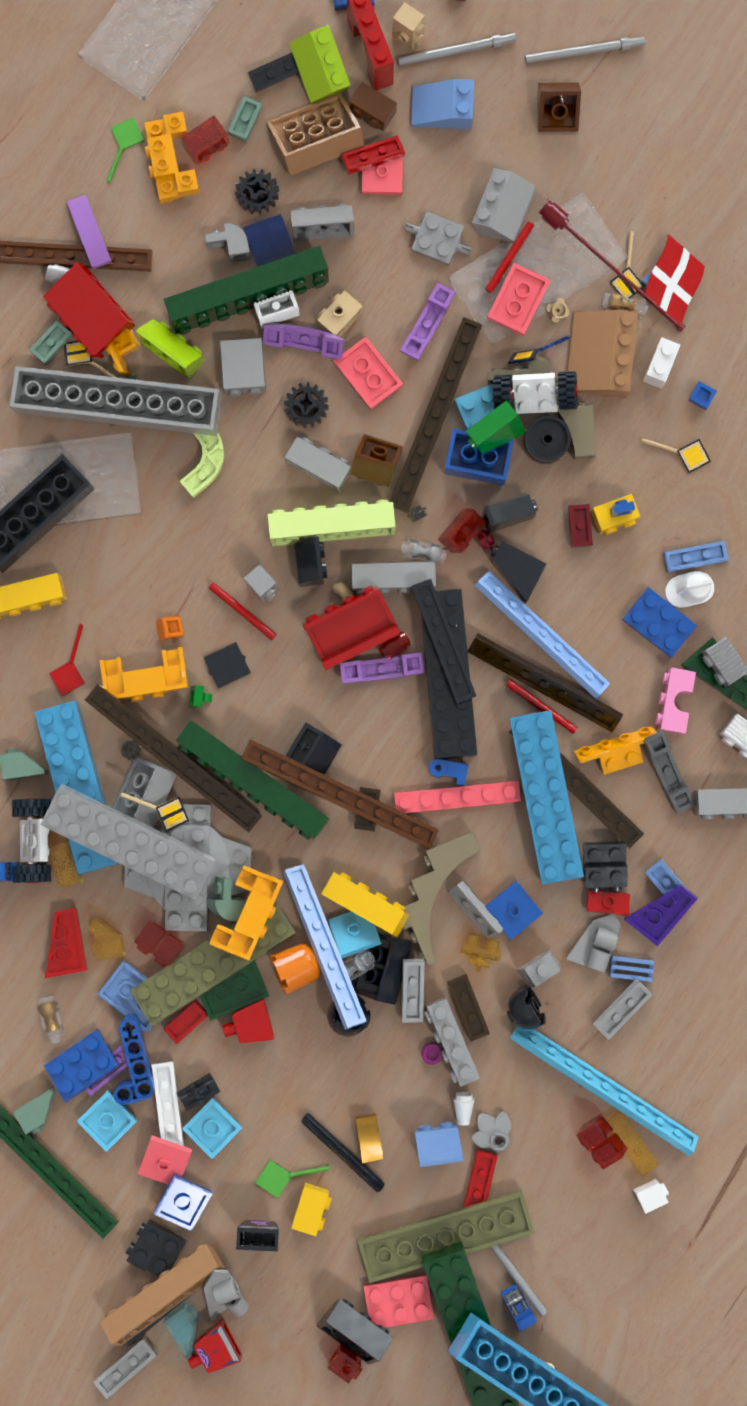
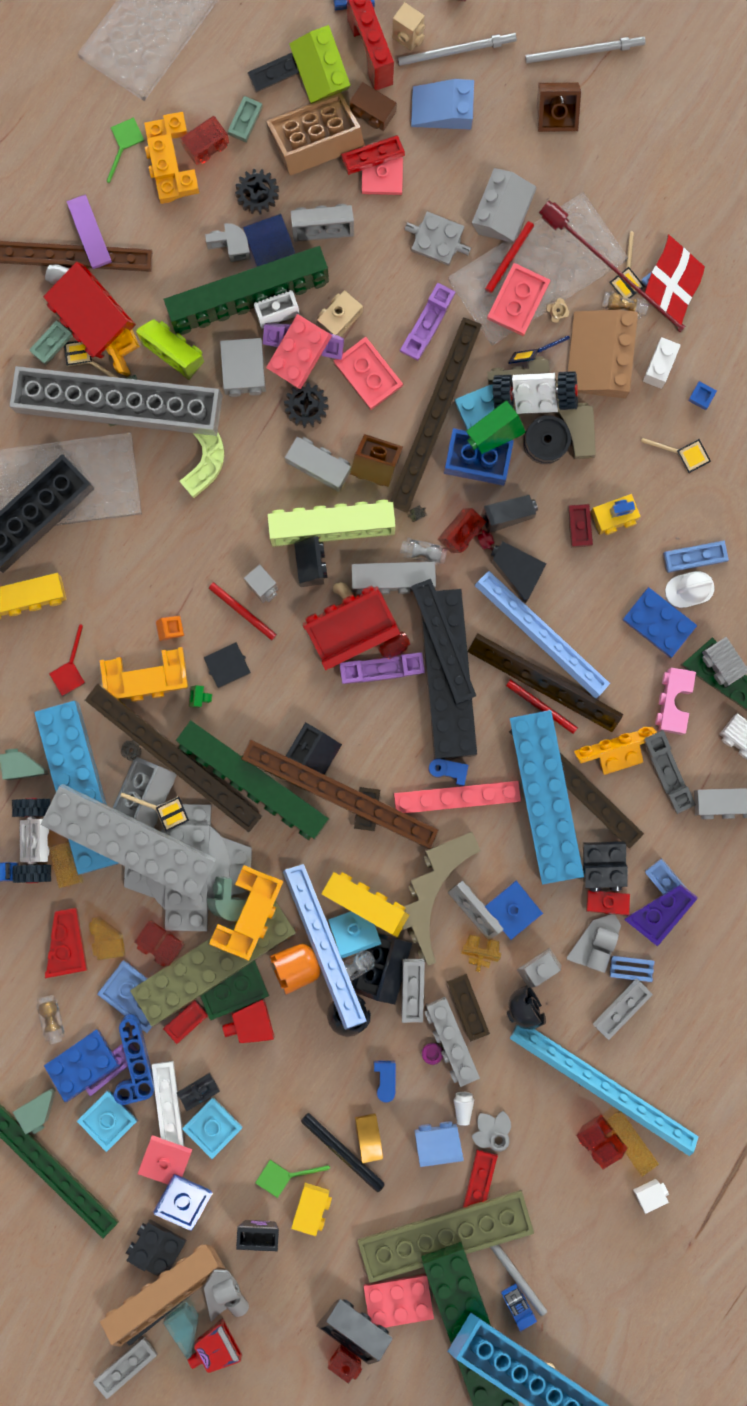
(299, 351): none -> coral plate
(387, 1087): none -> blue leg

